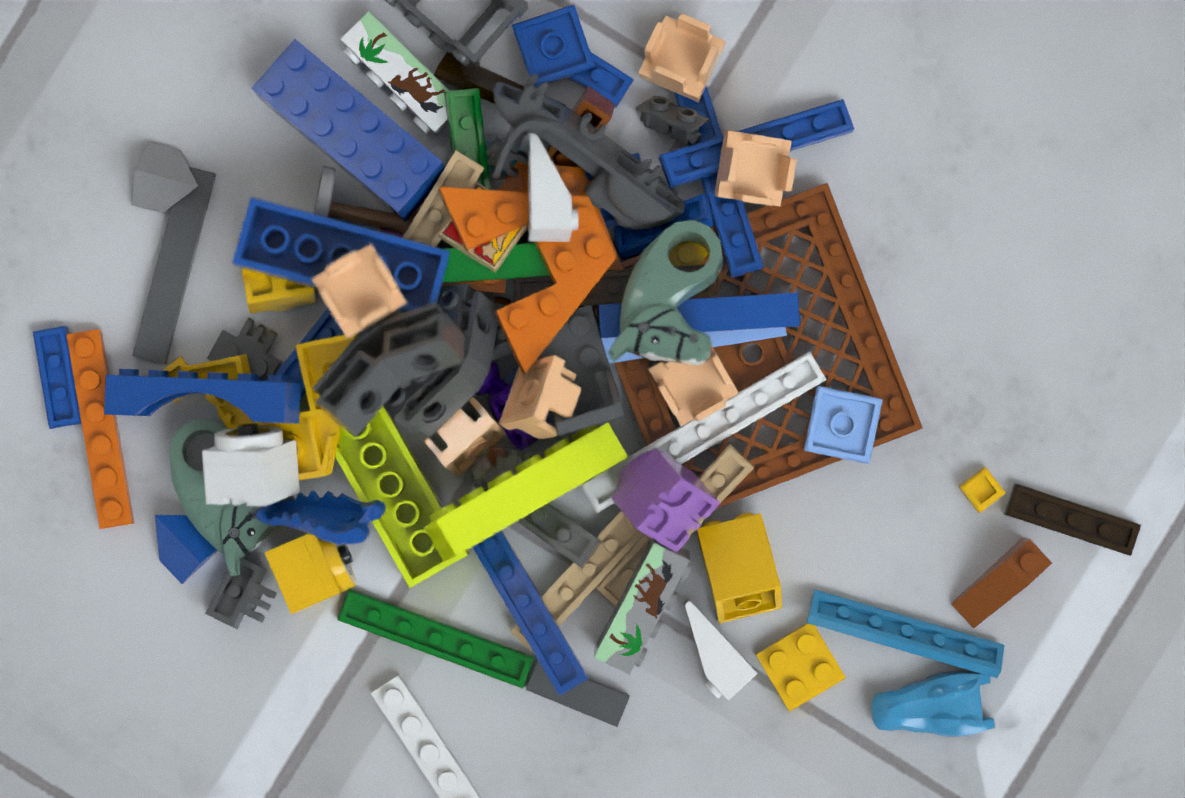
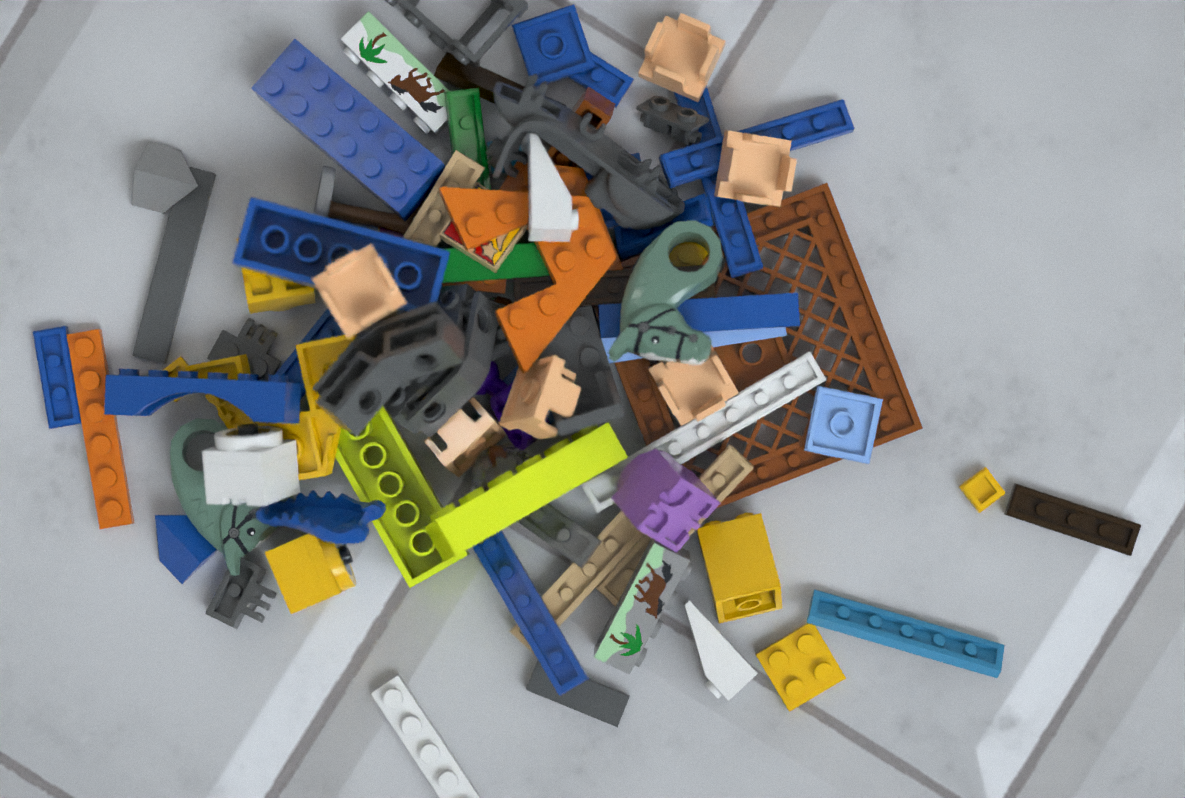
(435, 638): green tile -> none
(939, 705): dark azure animal -> none
(1001, 582): dark orange slope -> none

